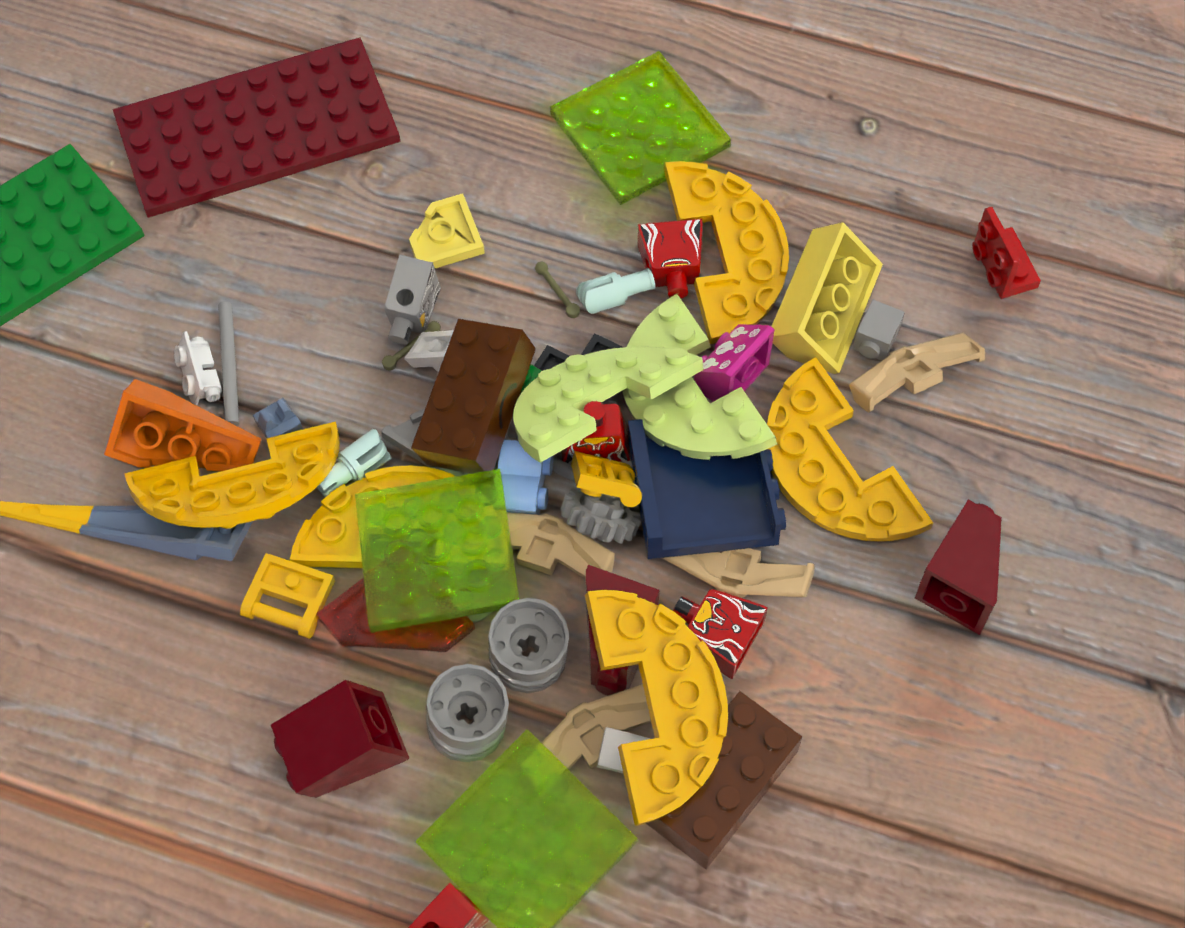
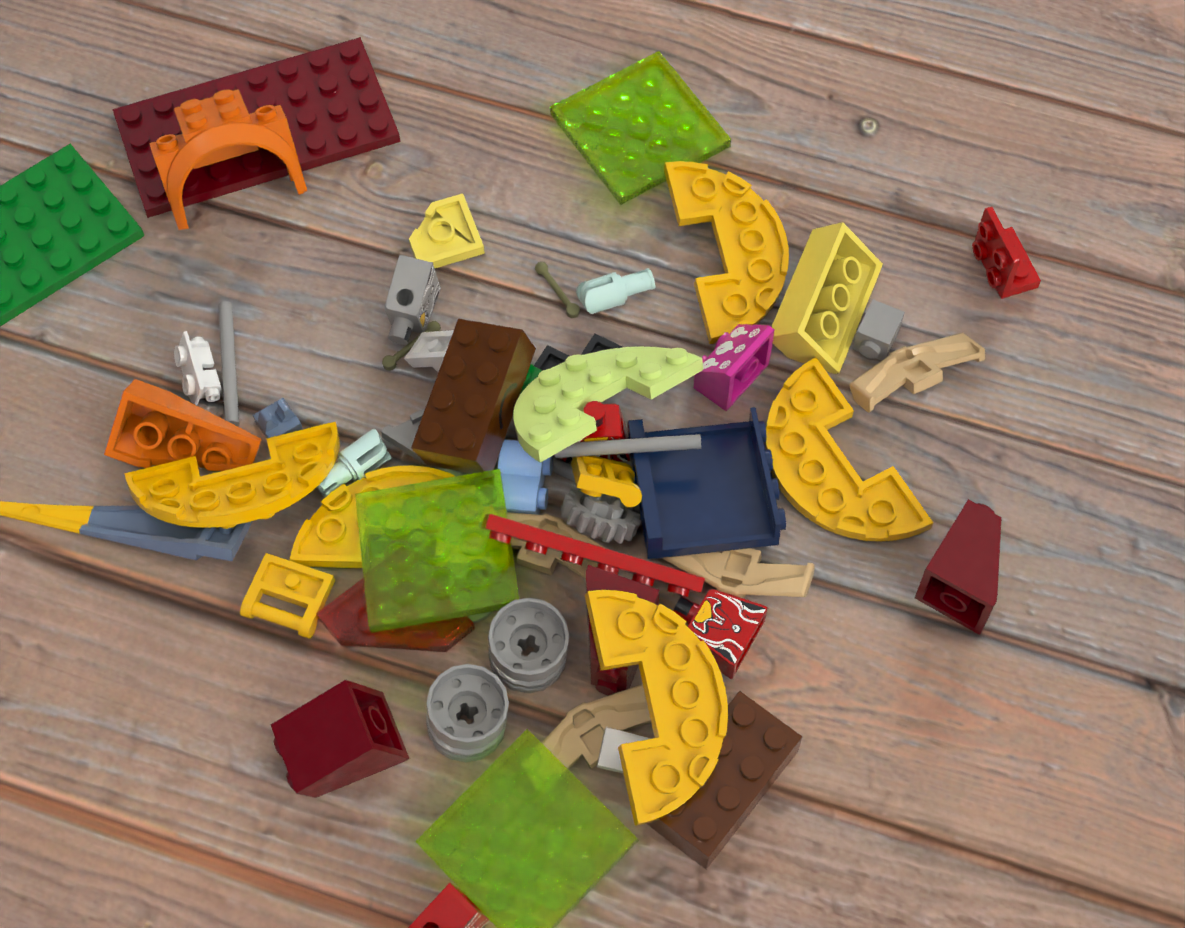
(216, 132): none -> orange piece
(576, 551): none -> red plate
(634, 445): none -> light grey bar
(672, 253): red torso -> none
(682, 414): yellowish green plate -> none

